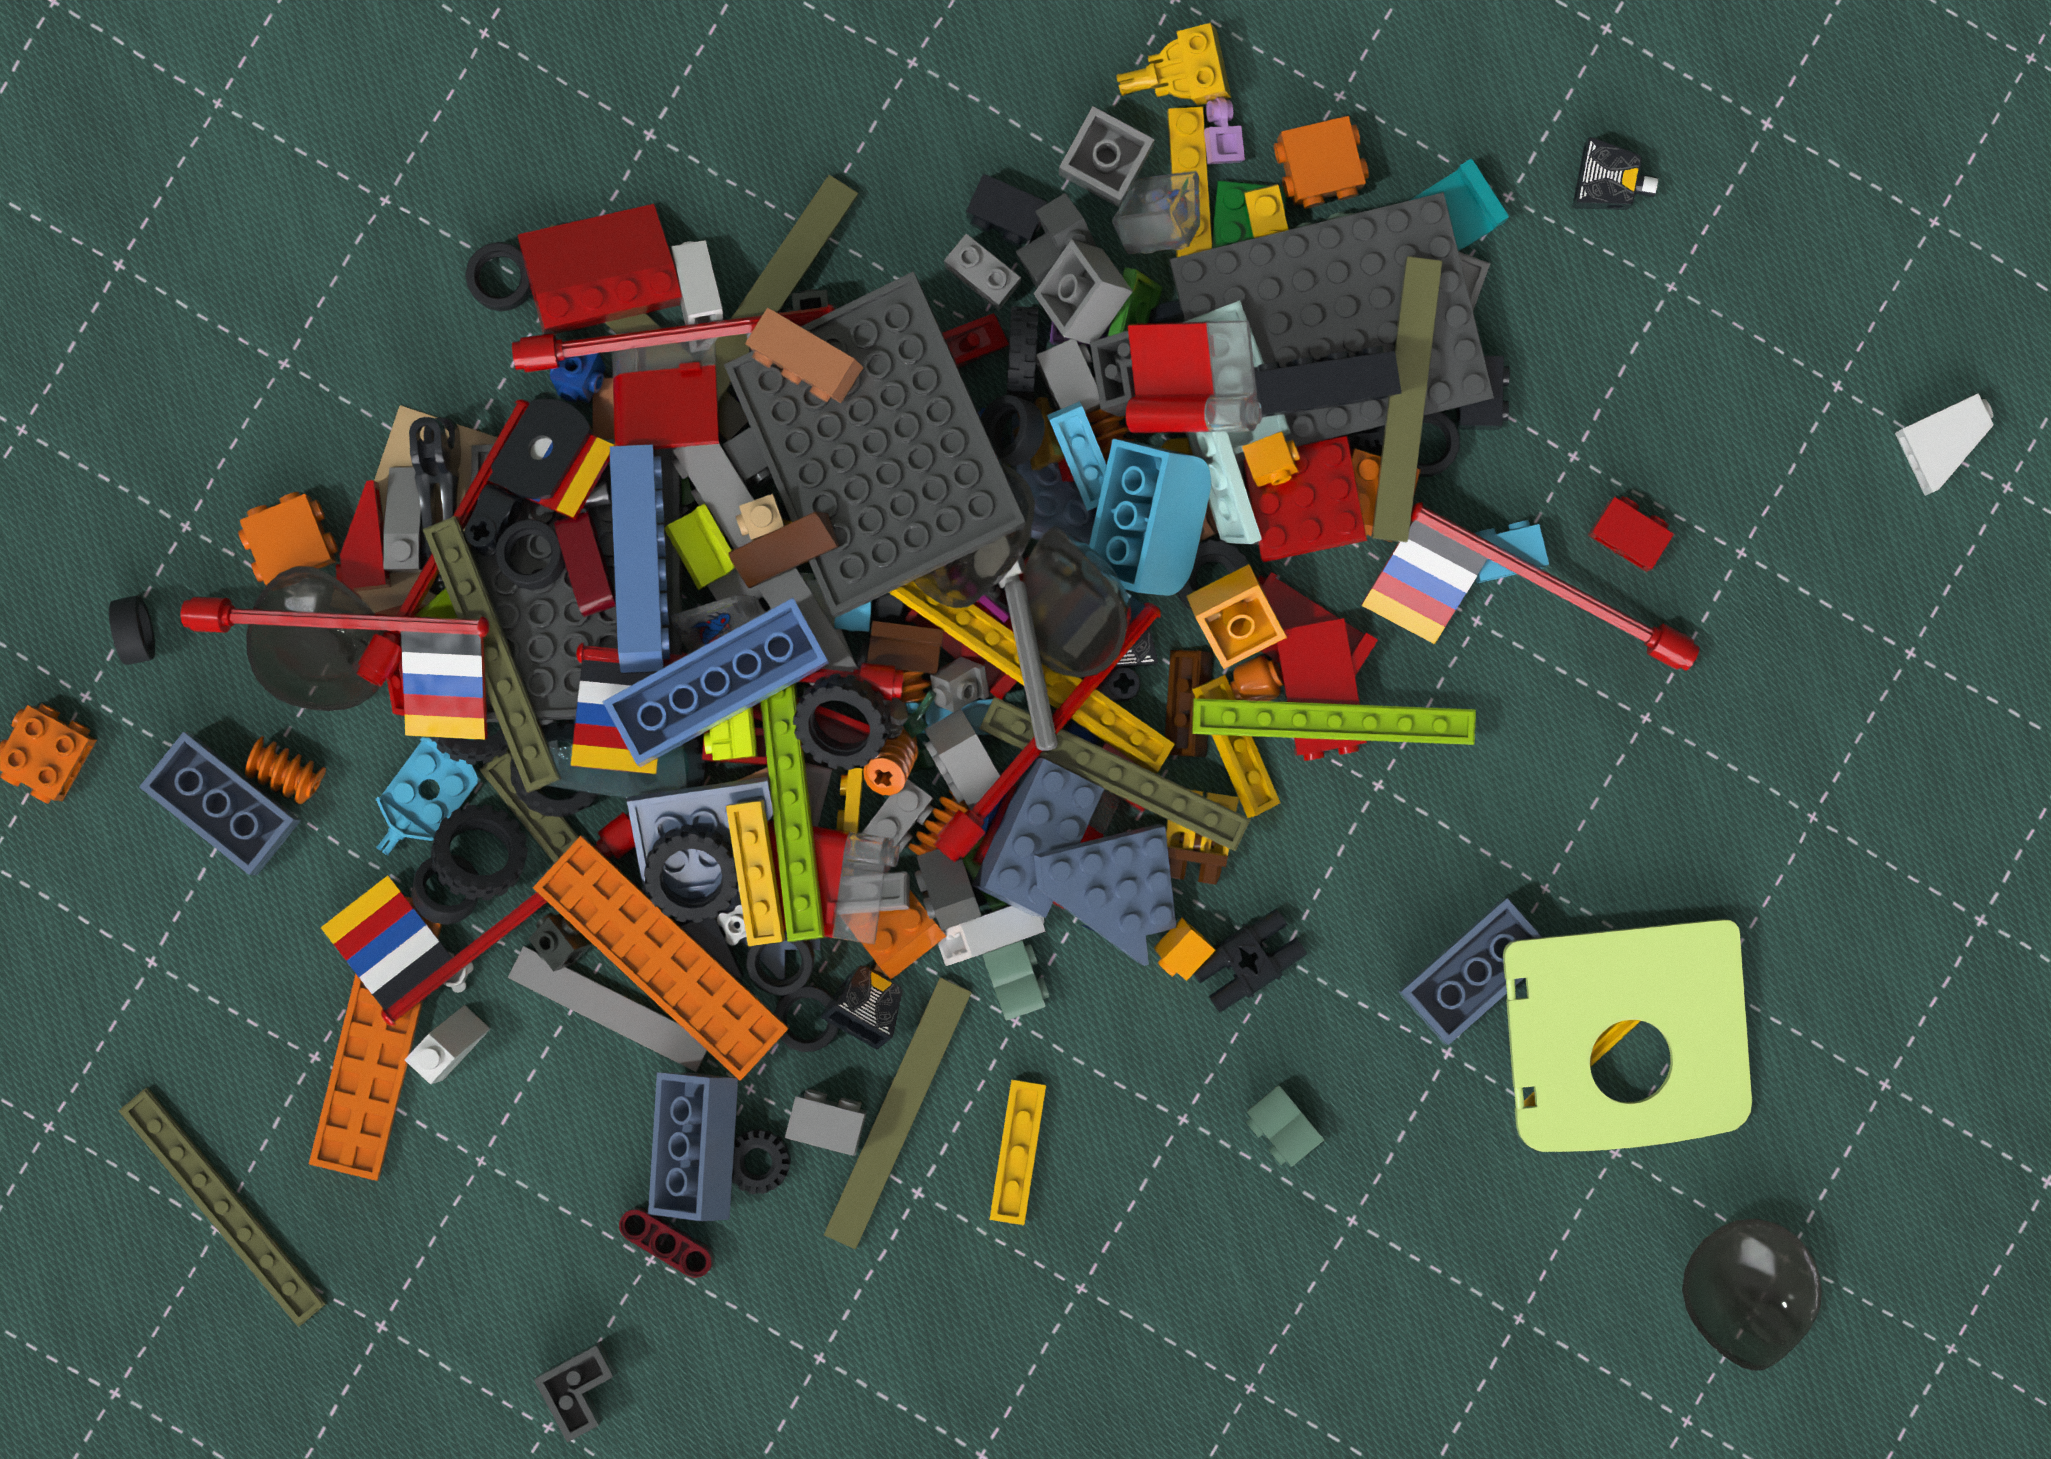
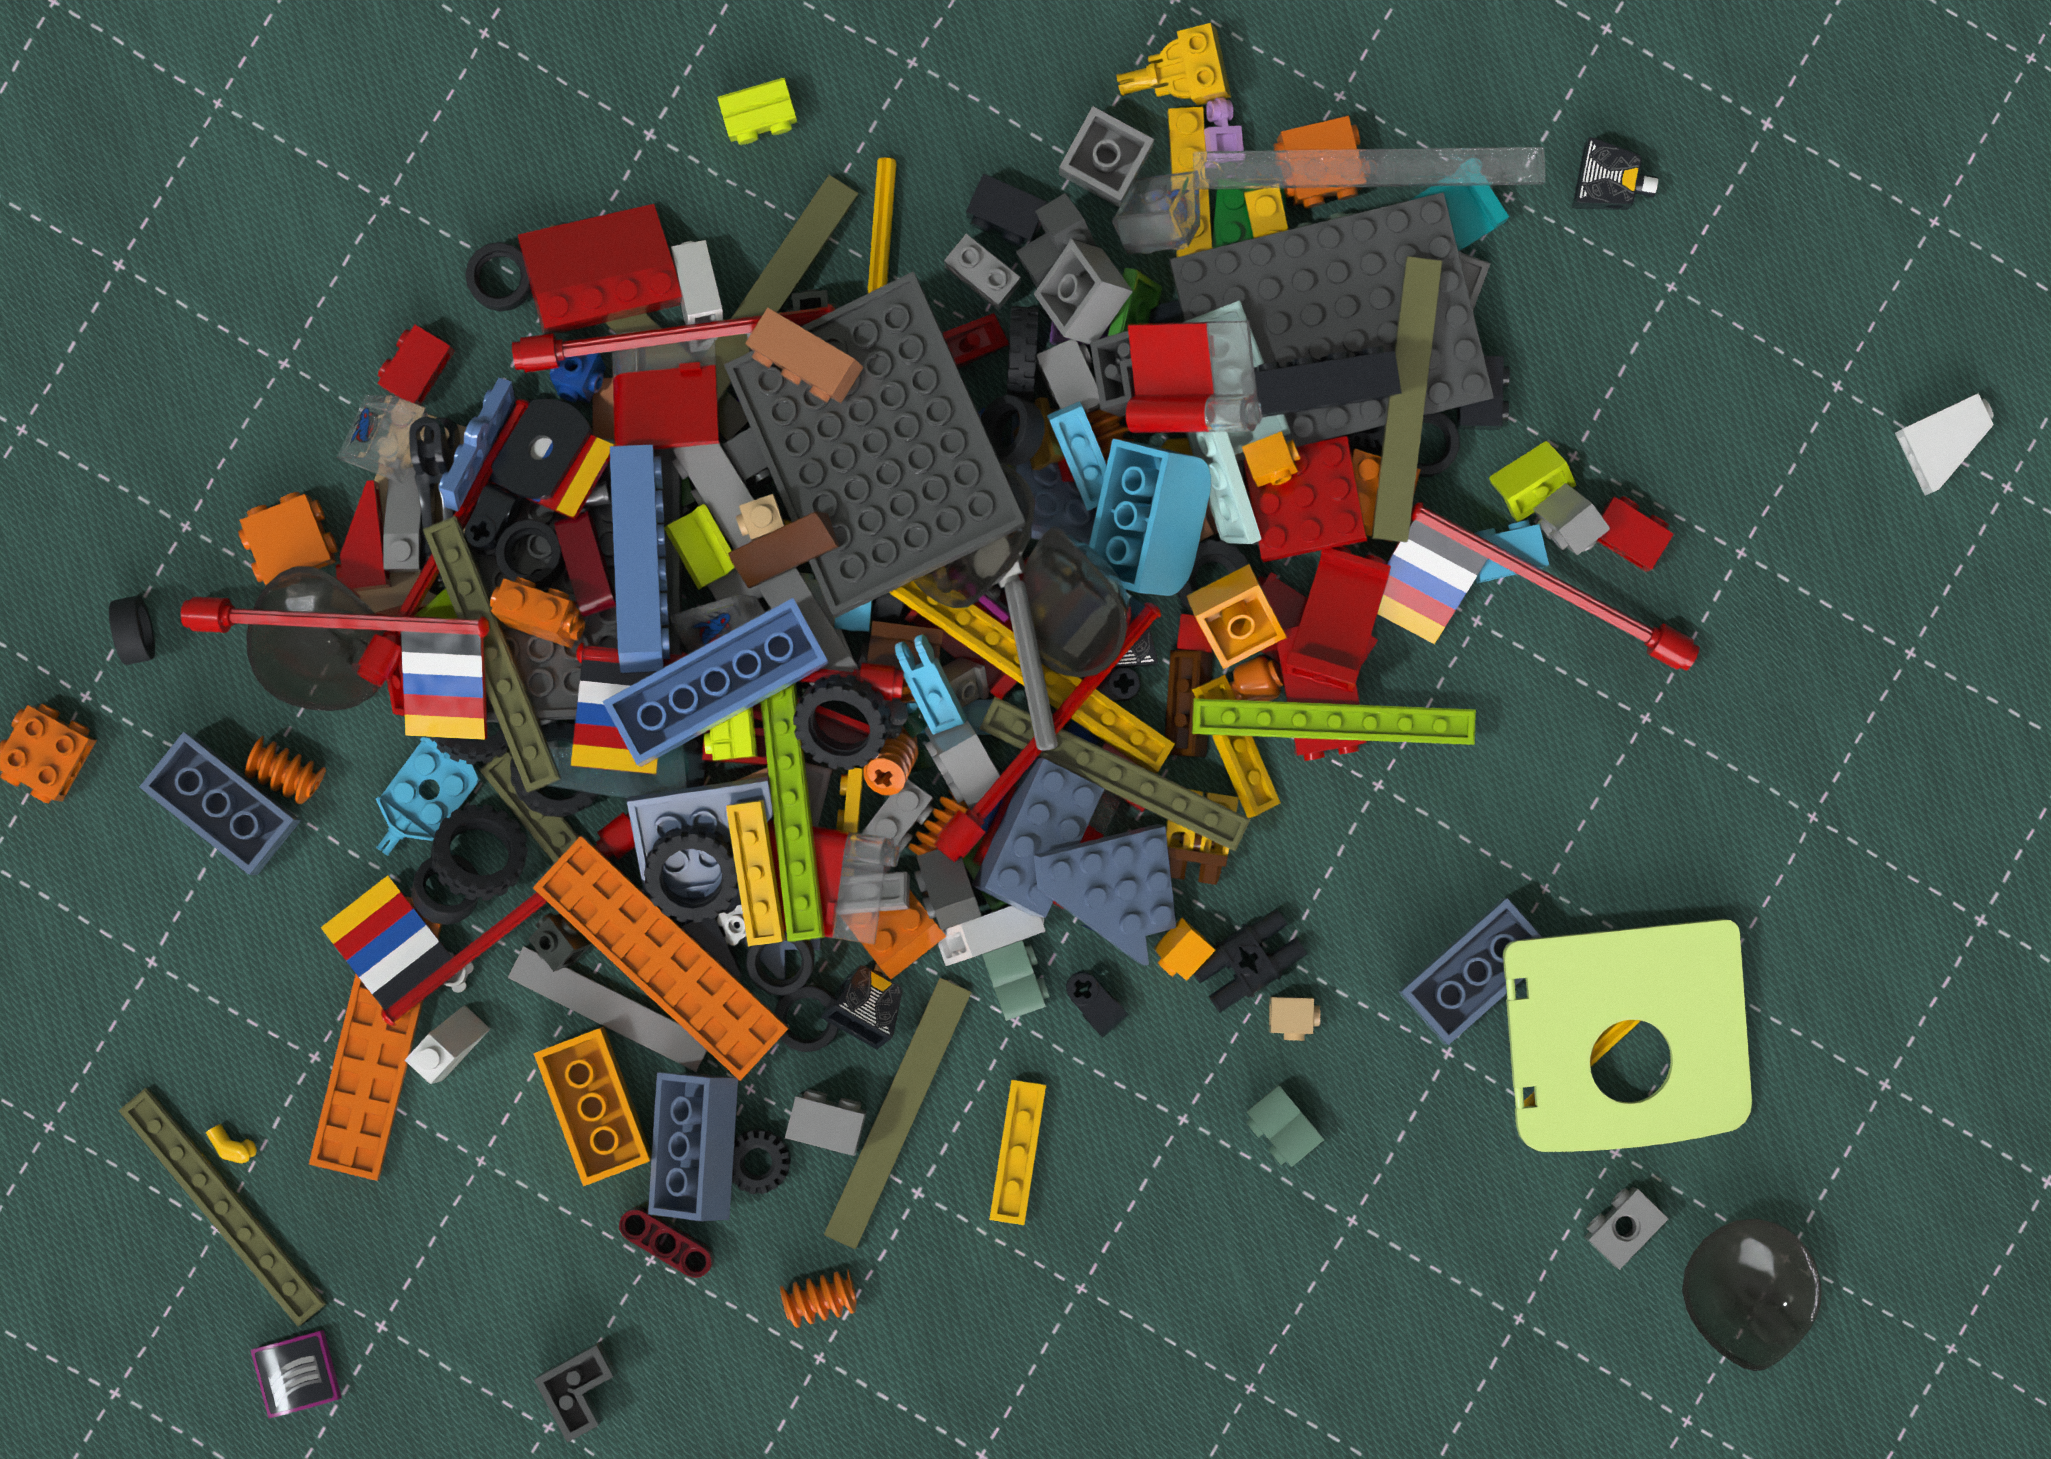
(230, 1149): none -> yellow arm
(296, 1374): none -> slope
(381, 436): none -> clear slope
(415, 365): none -> red brick
(478, 441): none -> medium blue hinge
(537, 612): none -> orange brick
(593, 1106): none -> light orange brick
(757, 111): none -> neon yellow brick
(819, 1299): none -> orange piece
(882, 223): none -> yellow axle
(930, 686): none -> medium azure hinge
(1099, 1006): none -> black piece
(1191, 635): none -> red tile
(1293, 1016): none -> tan brick
(1338, 618): none -> red panel
(1368, 168): none -> clear plate
(1531, 479): none -> neon yellow panel
(1570, 520): none -> light grey brick
(1645, 1223): none -> light grey brick

